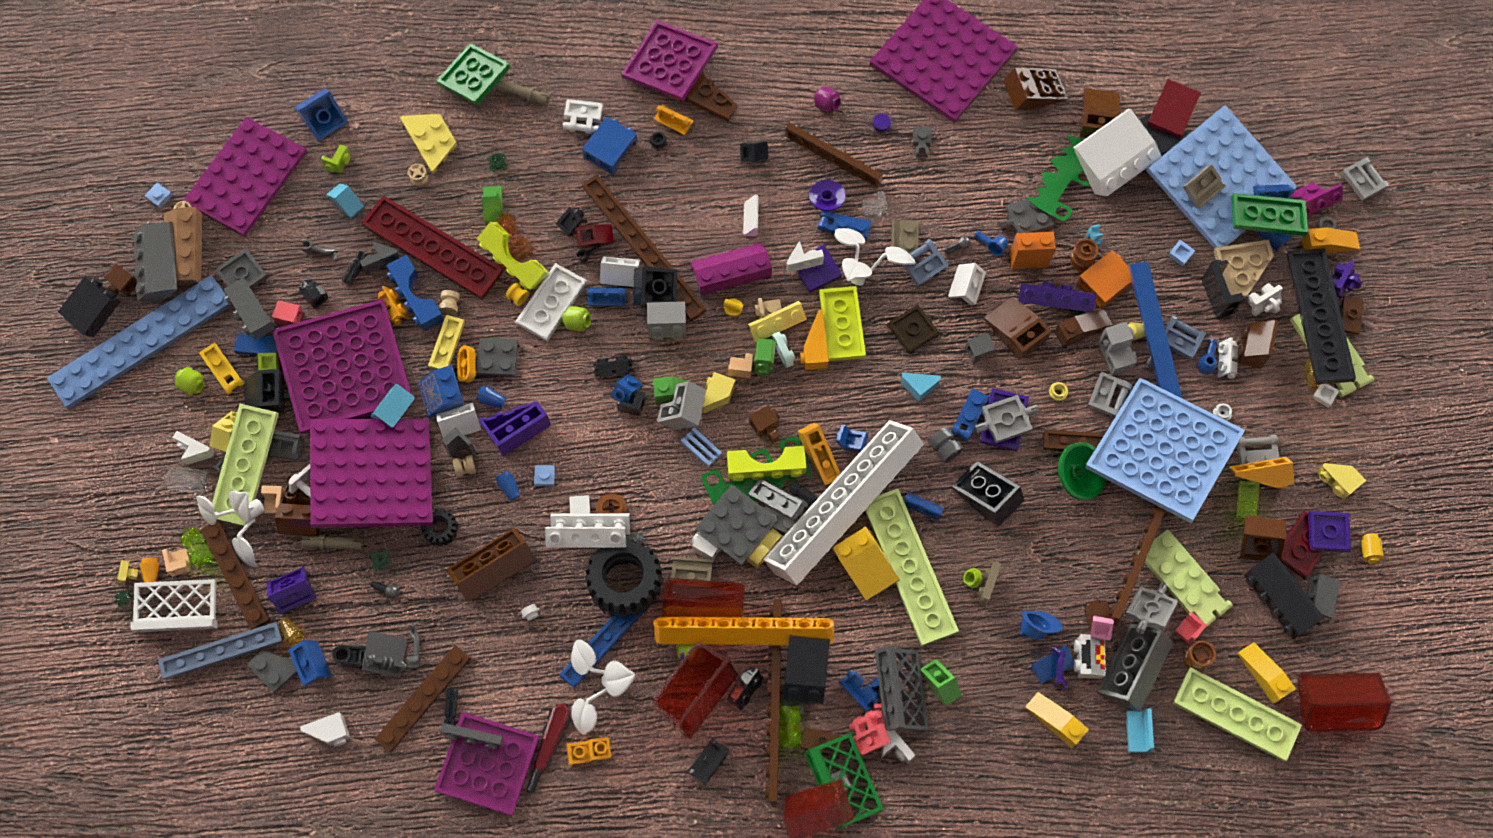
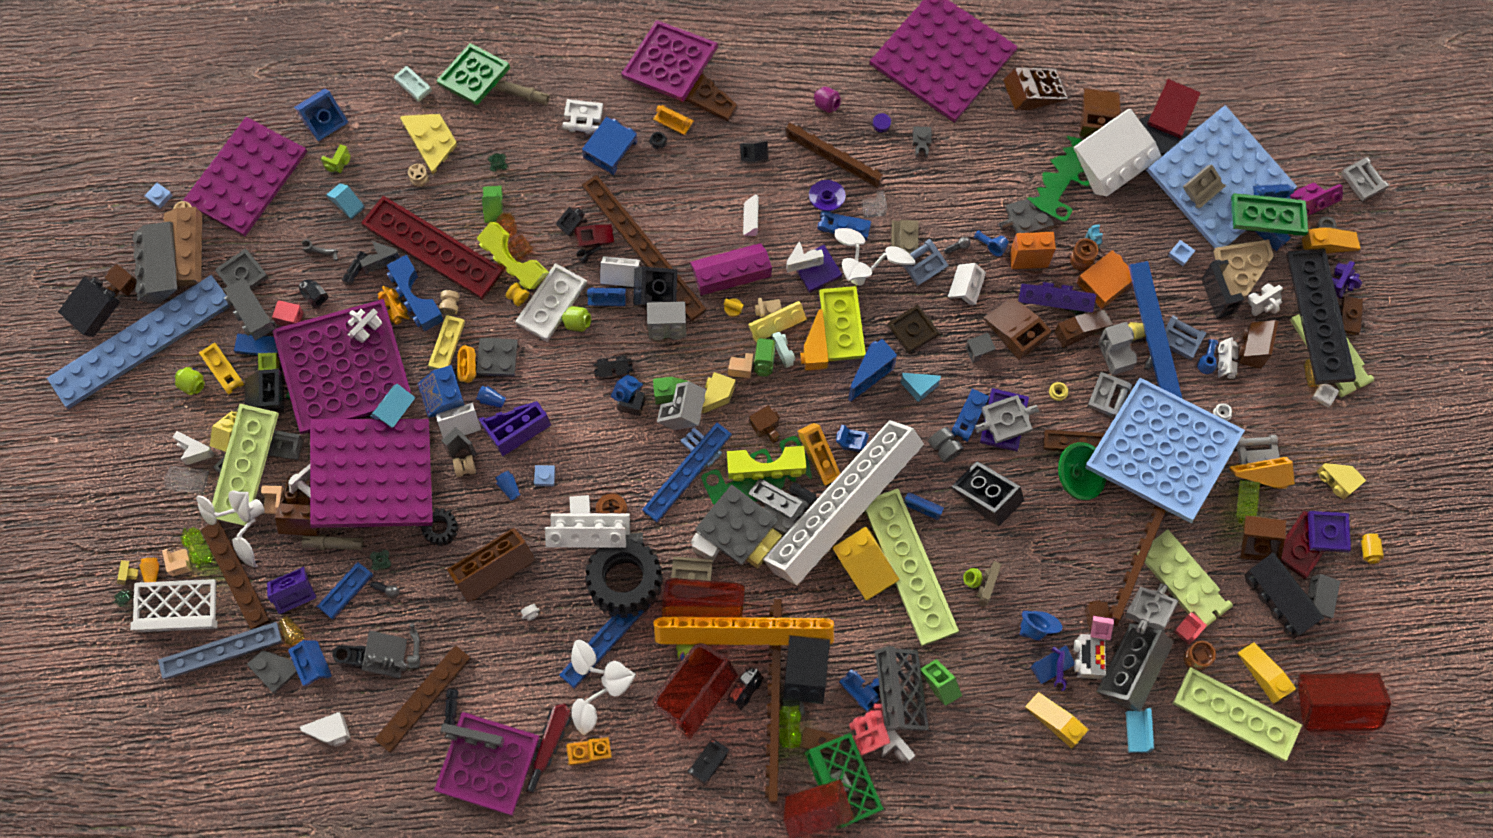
(345, 590): none -> blue tile
(370, 319): none -> white hips
(412, 83): none -> light aqua plate
(686, 472): none -> blue tile
(876, 364): none -> blue slope

